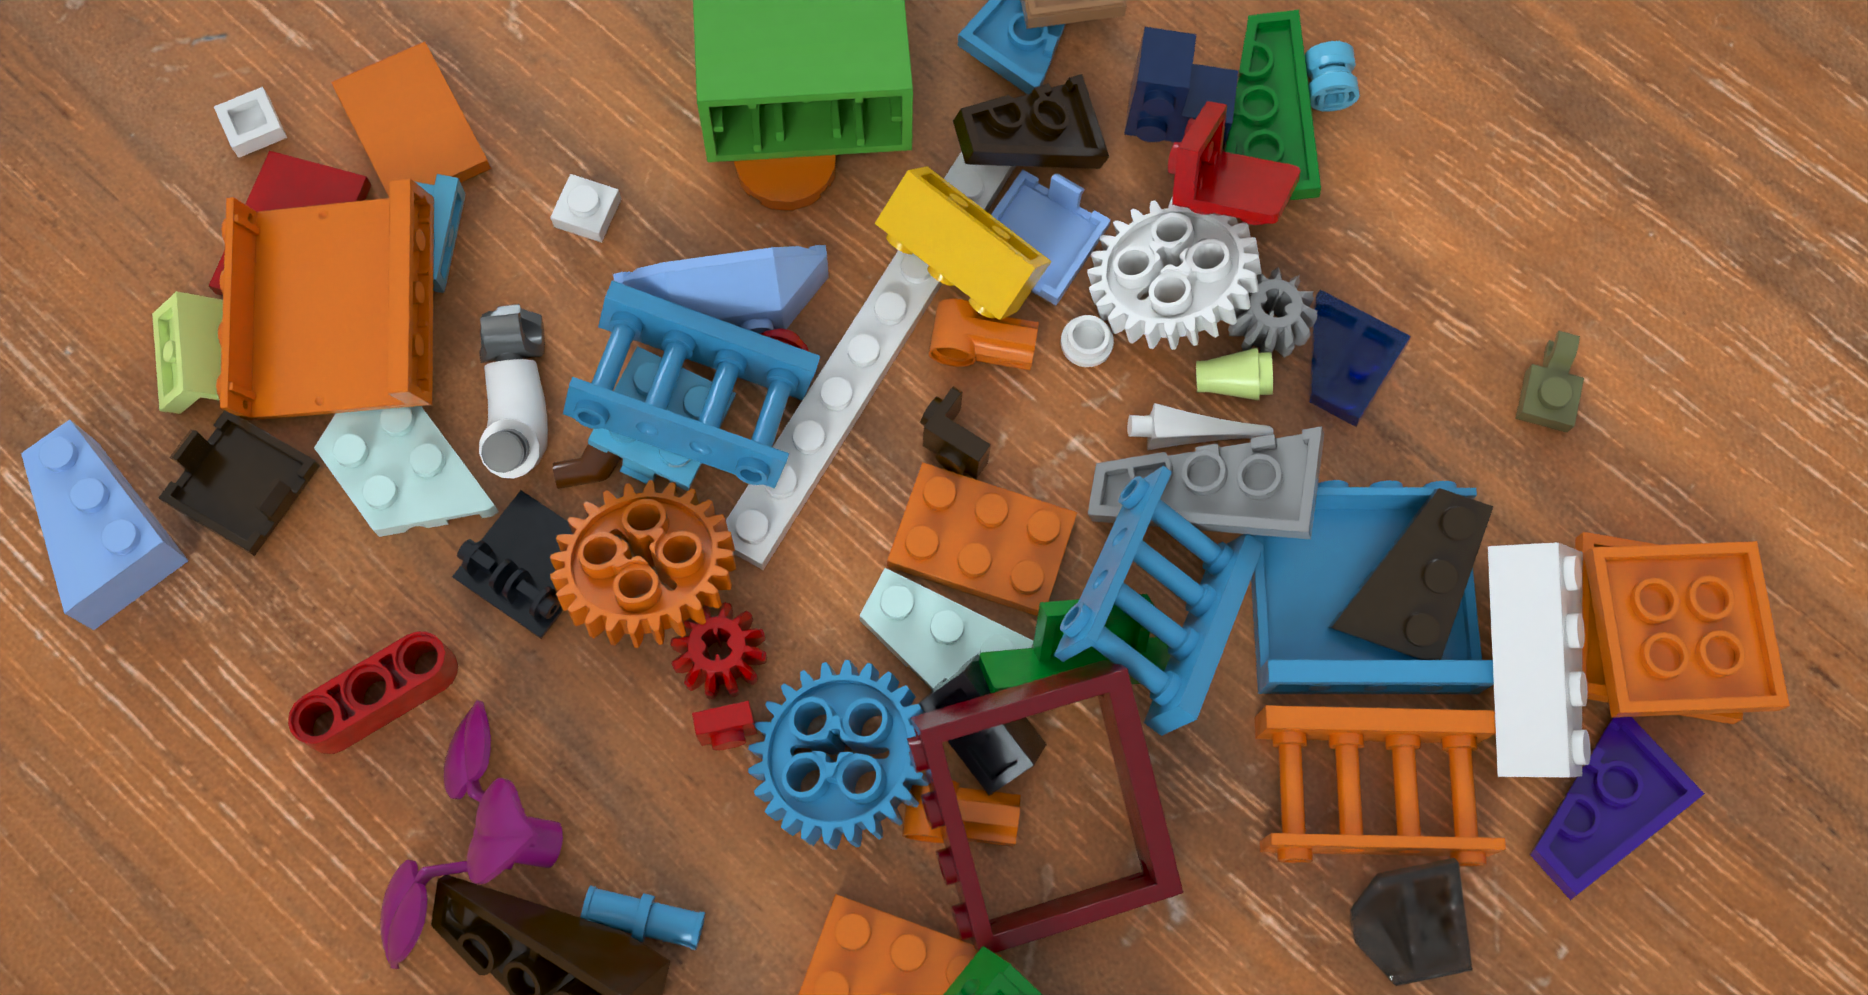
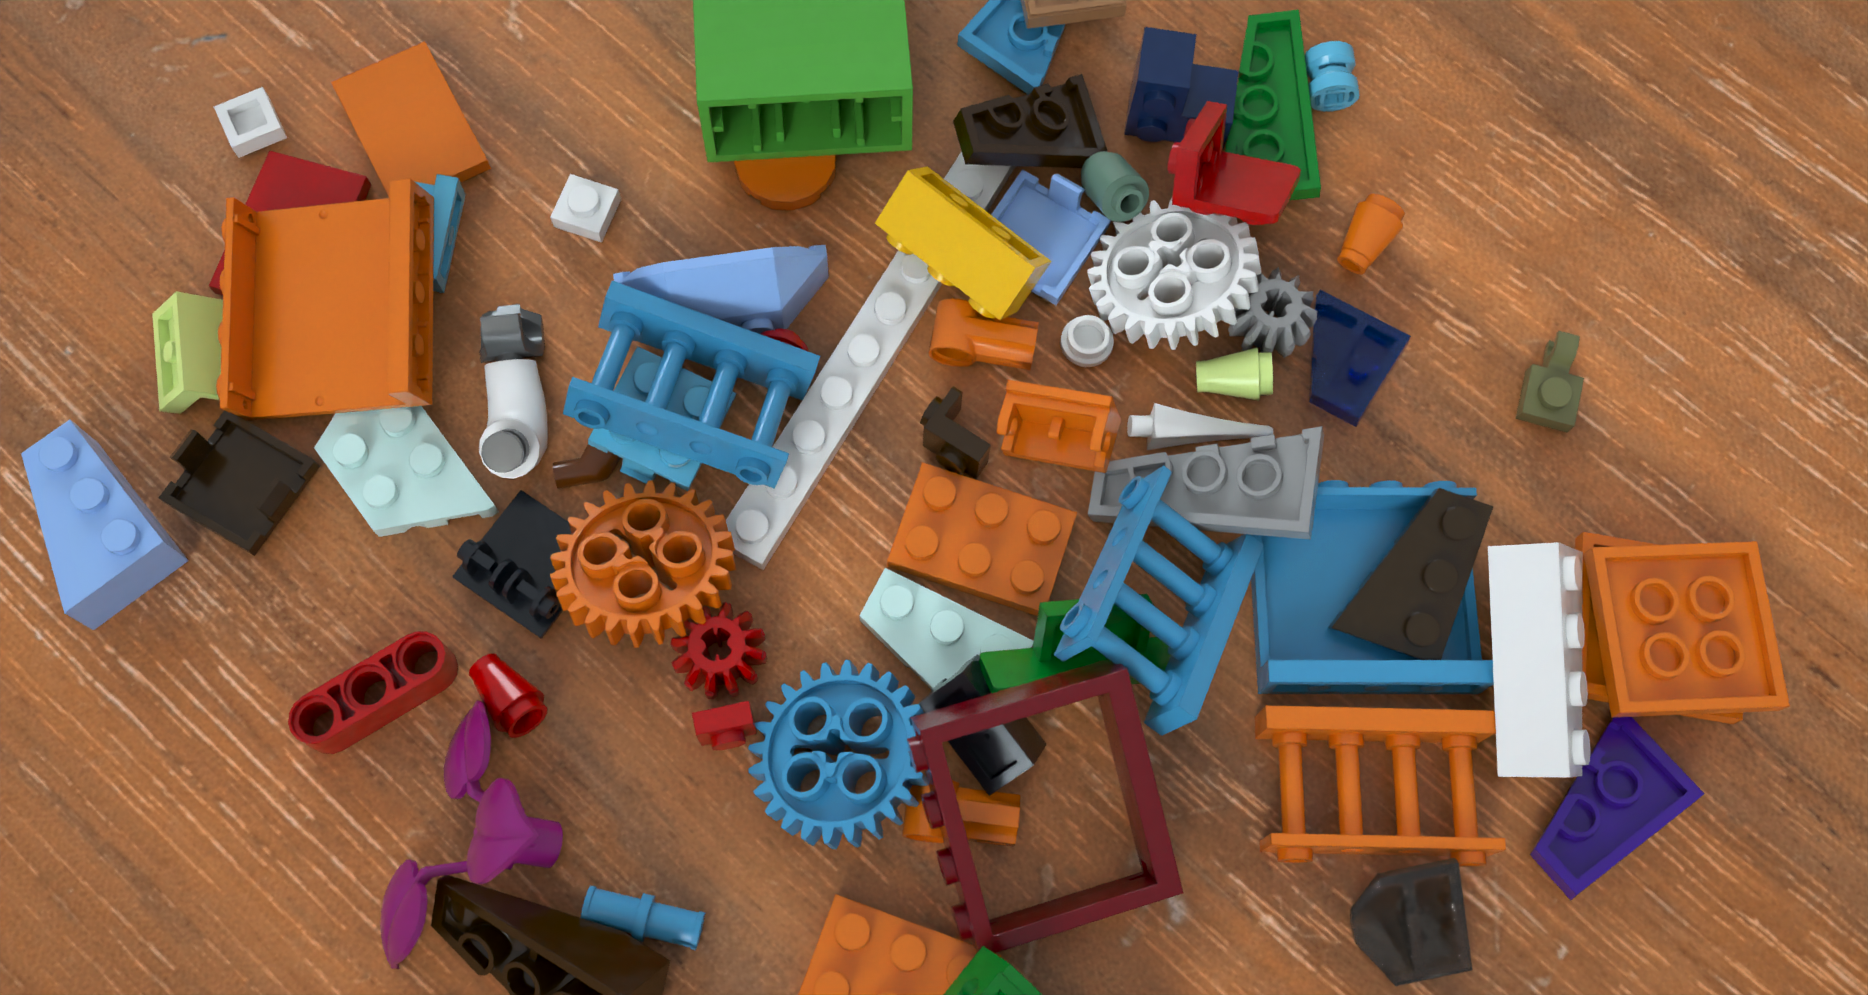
(508, 697): none -> red cone
(1058, 426): none -> orange hinge
(1114, 186): none -> sand green brick
(1370, 232): none -> orange cone

